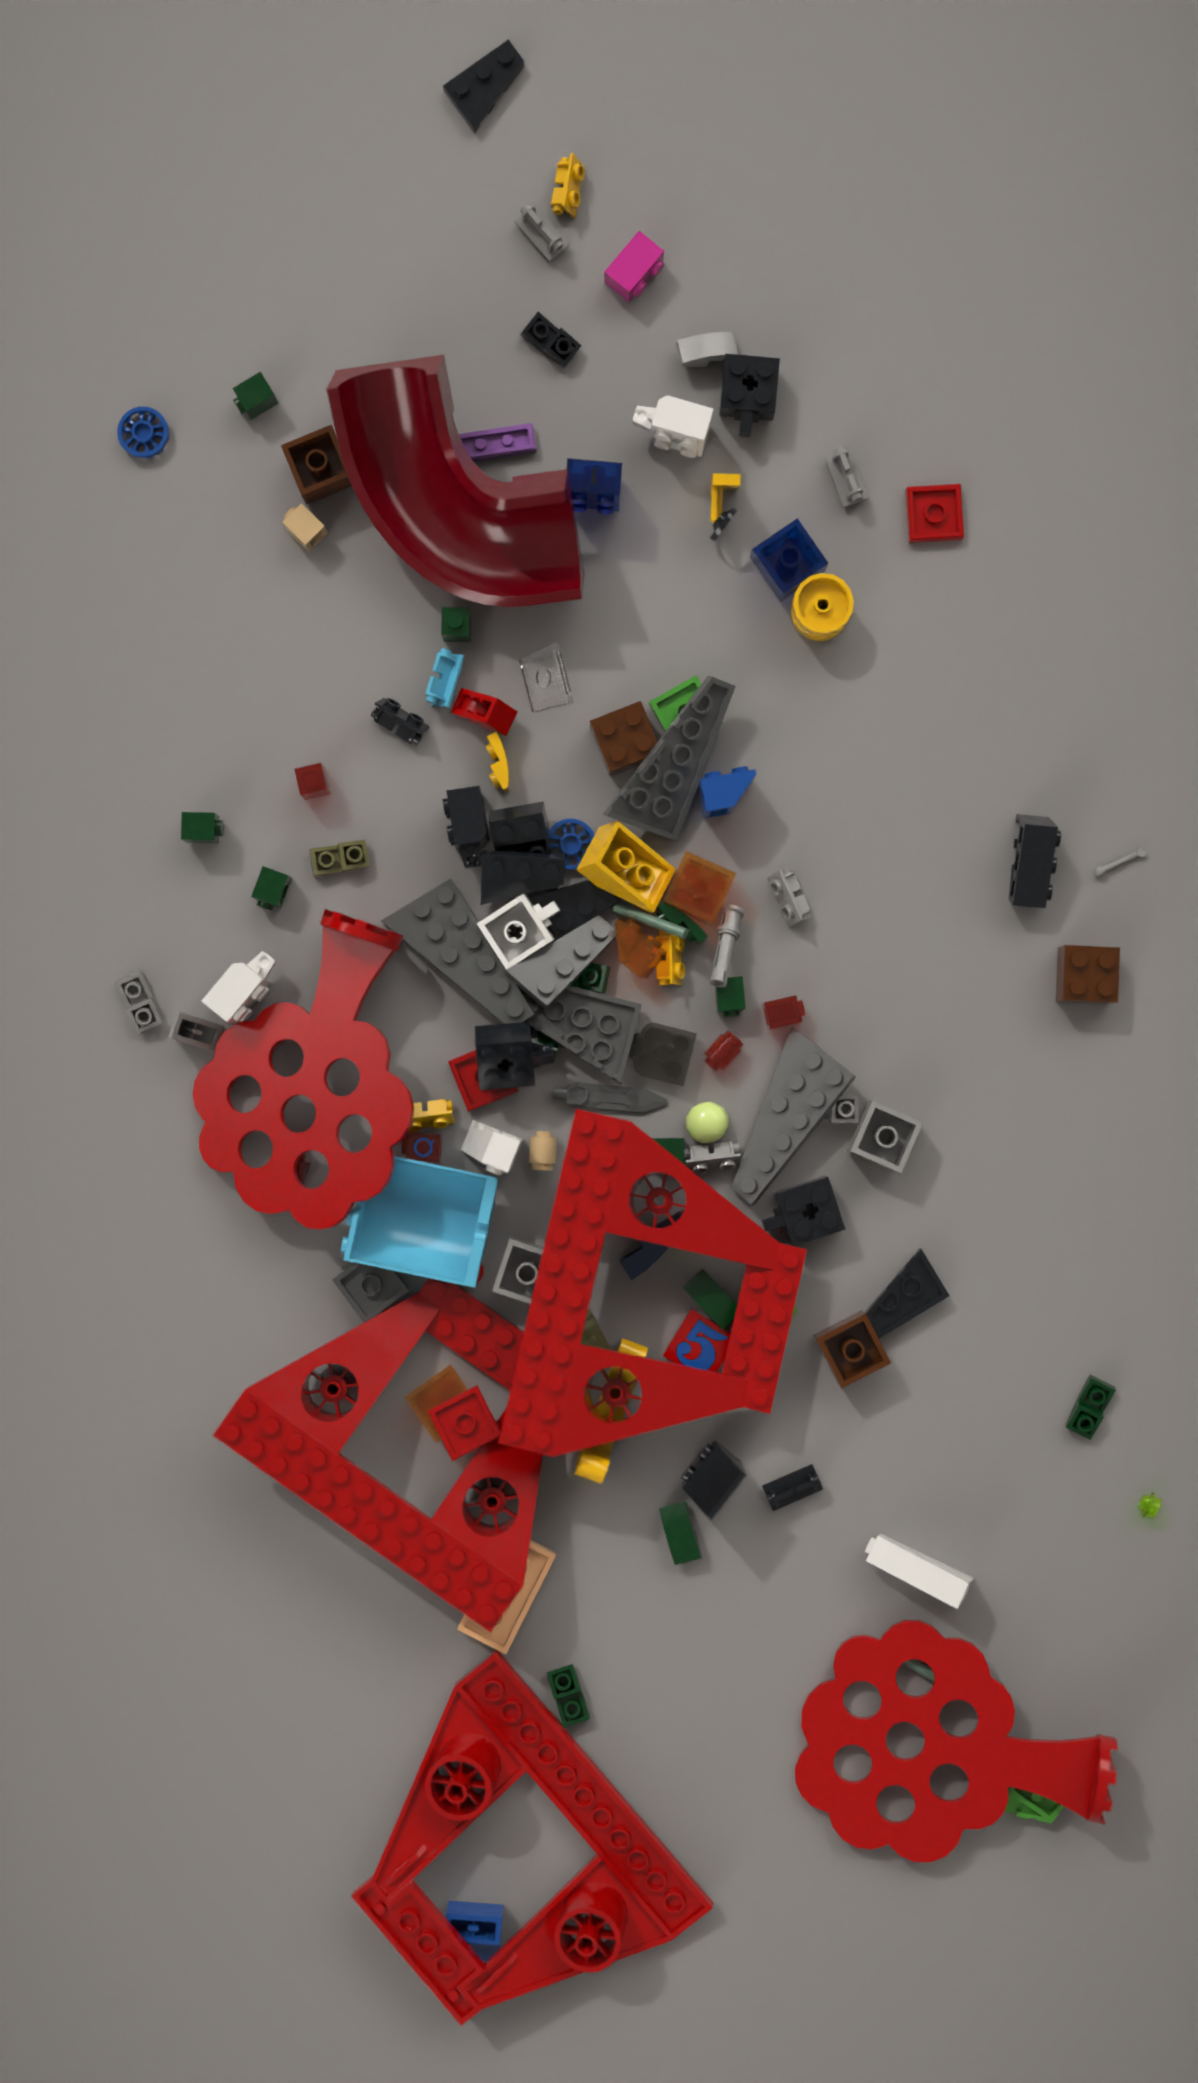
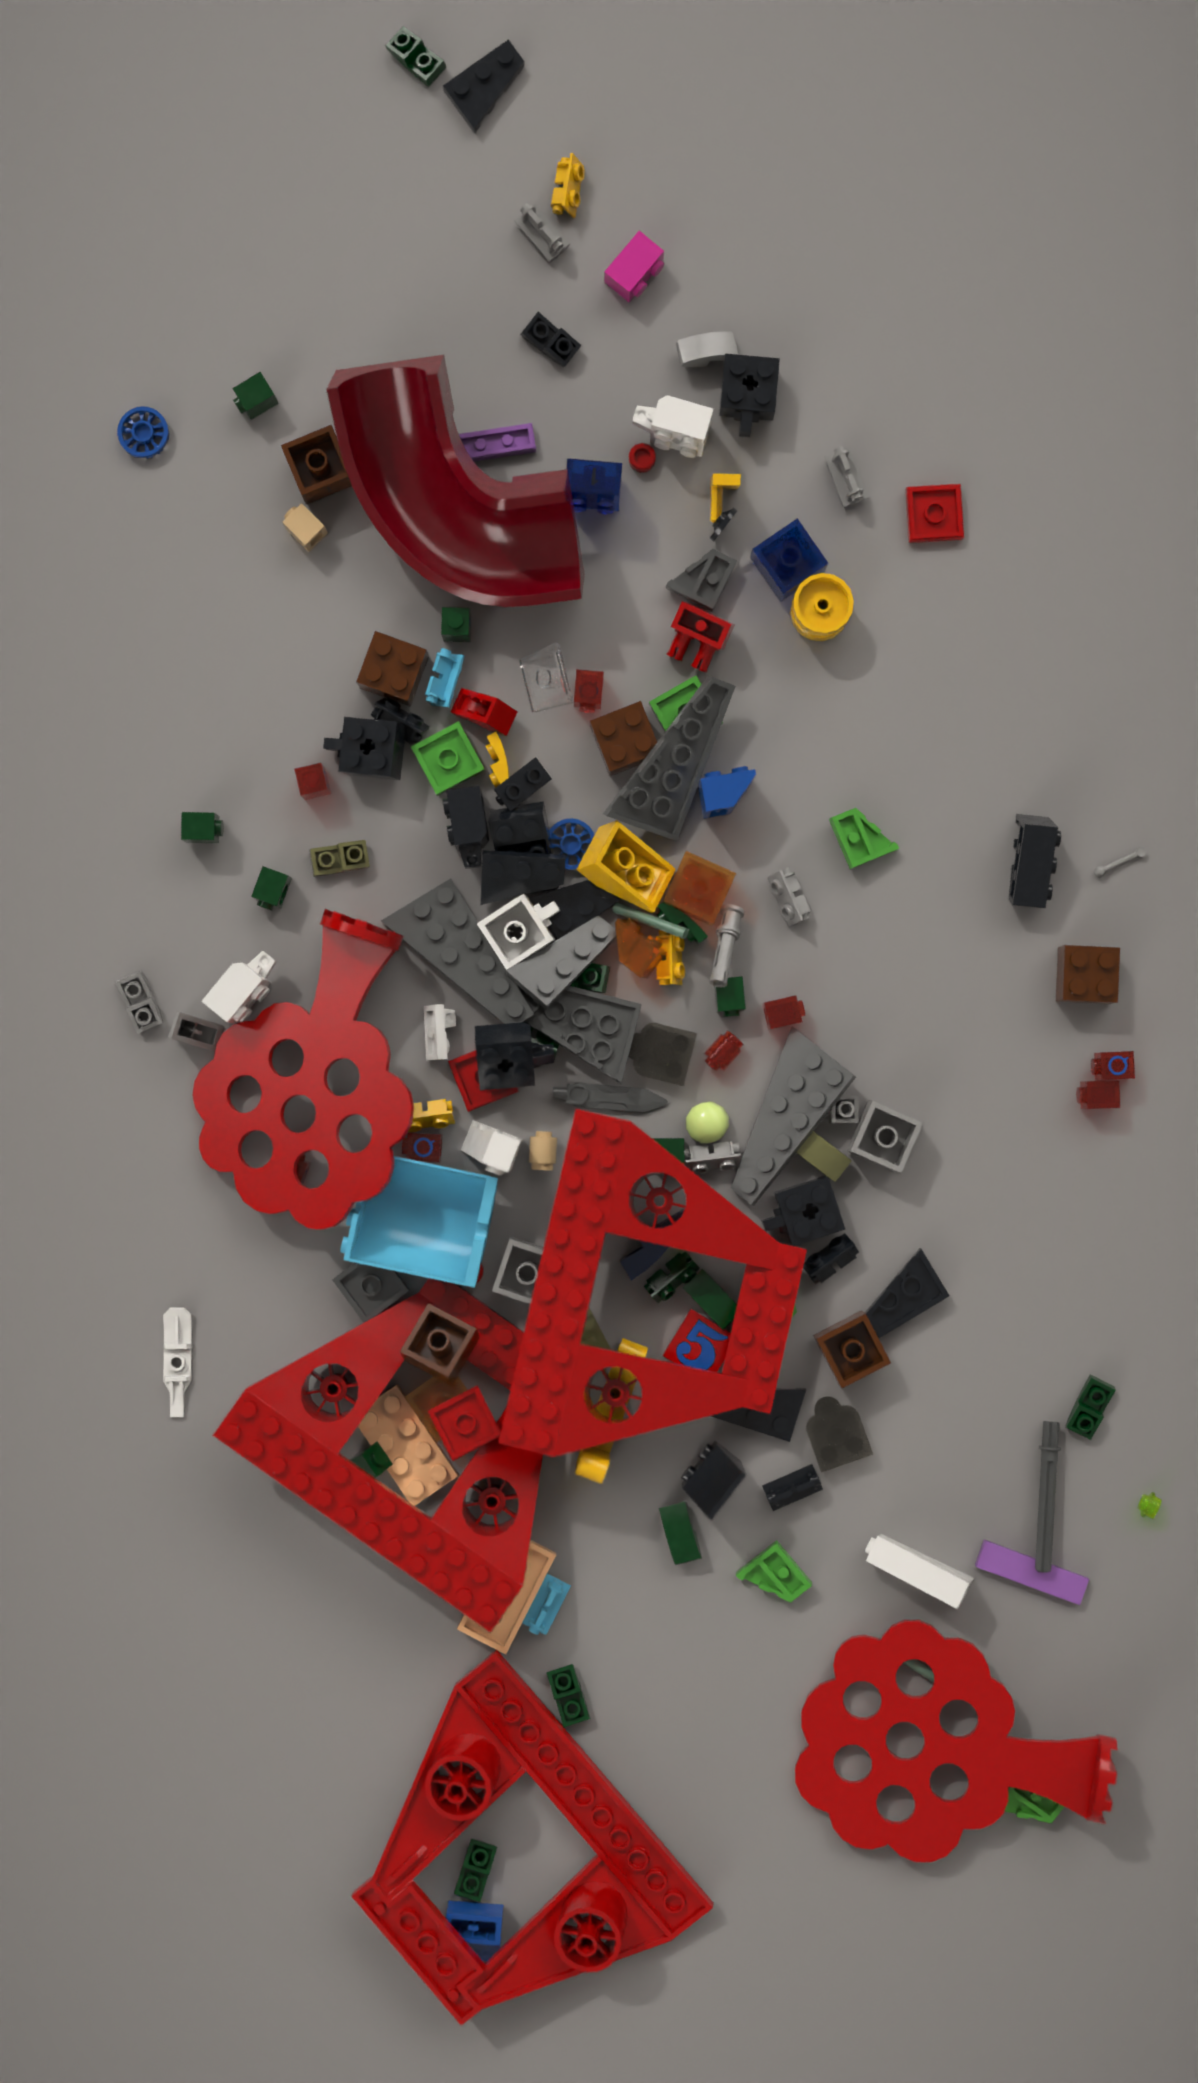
(177, 1344): none -> white piece
(355, 746): none -> black hinge
(372, 1460): none -> dark green brick
(392, 668): none -> reddish brown brick
(415, 56): none -> dark green slope
(417, 1459): none -> light nougat plate
(435, 1022): none -> white hinge
(439, 1344): none -> reddish brown brick
(448, 758): none -> bright green plate
(475, 1870): none -> dark green slope
(522, 784): none -> black hinge
(546, 1605): none -> medium azure hinge
(588, 690): none -> clear red brick
(642, 457): none -> red tile
(664, 1285): none -> dark green hinge
(697, 623): none -> red brick
(705, 579): none -> dark grey wing
(776, 1573): none -> bright green wing
(778, 1423): none -> black wing
(824, 1156): none -> olive slope
(836, 1434): none -> clear smoke plate
(839, 1250): none -> black hinge
(860, 838): none -> bright green wing
(1022, 1569): none -> medium lavender tile
(1047, 1494): none -> dark grey axle
(1098, 1094): none -> clear red brick
(1113, 1065): none -> clear red brick

